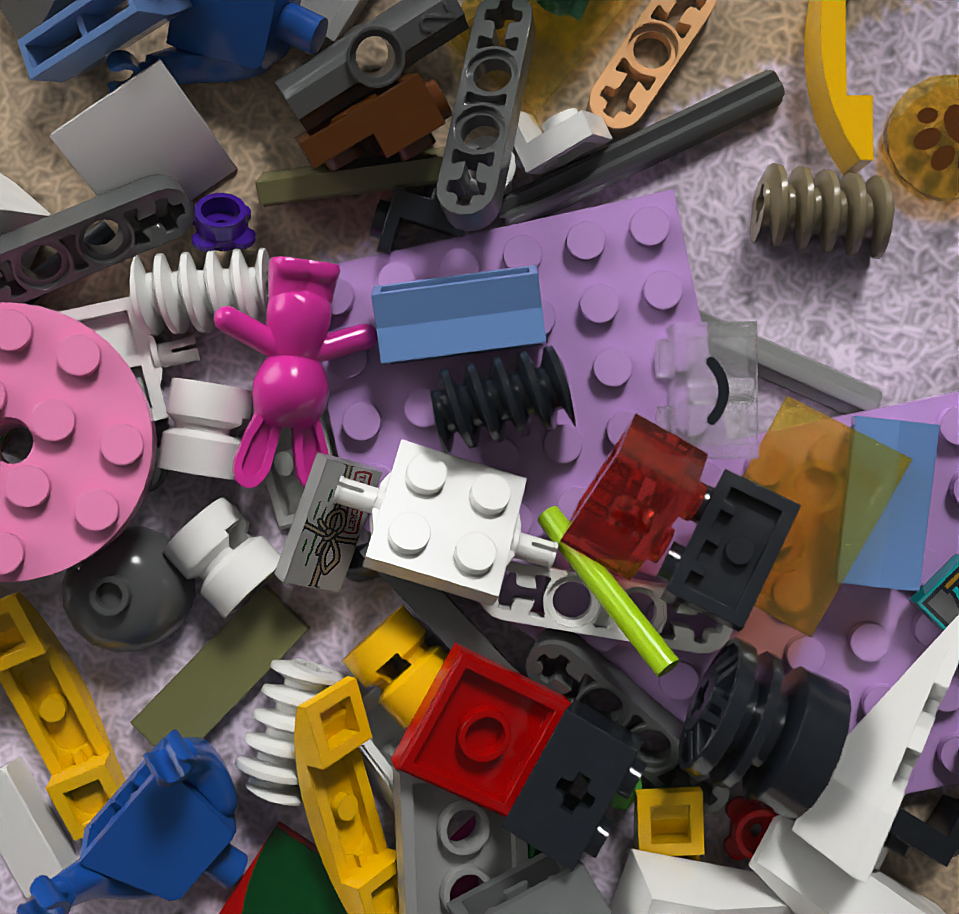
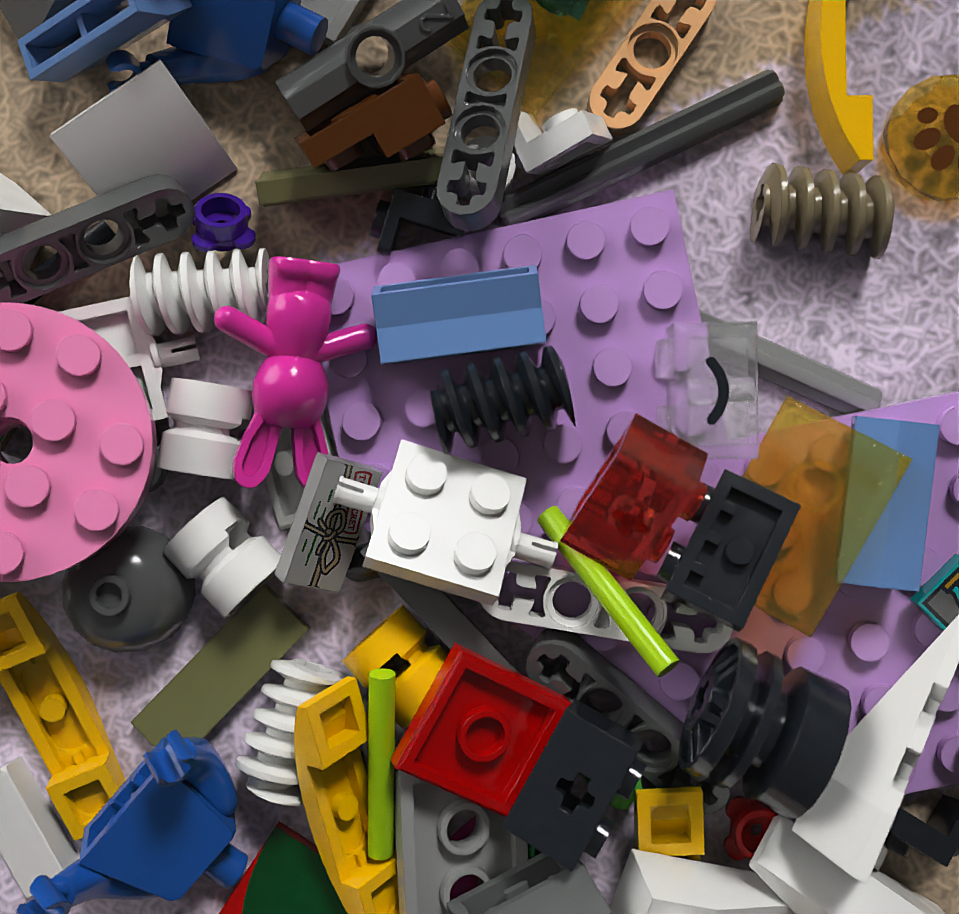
(380, 767): none -> lime bar

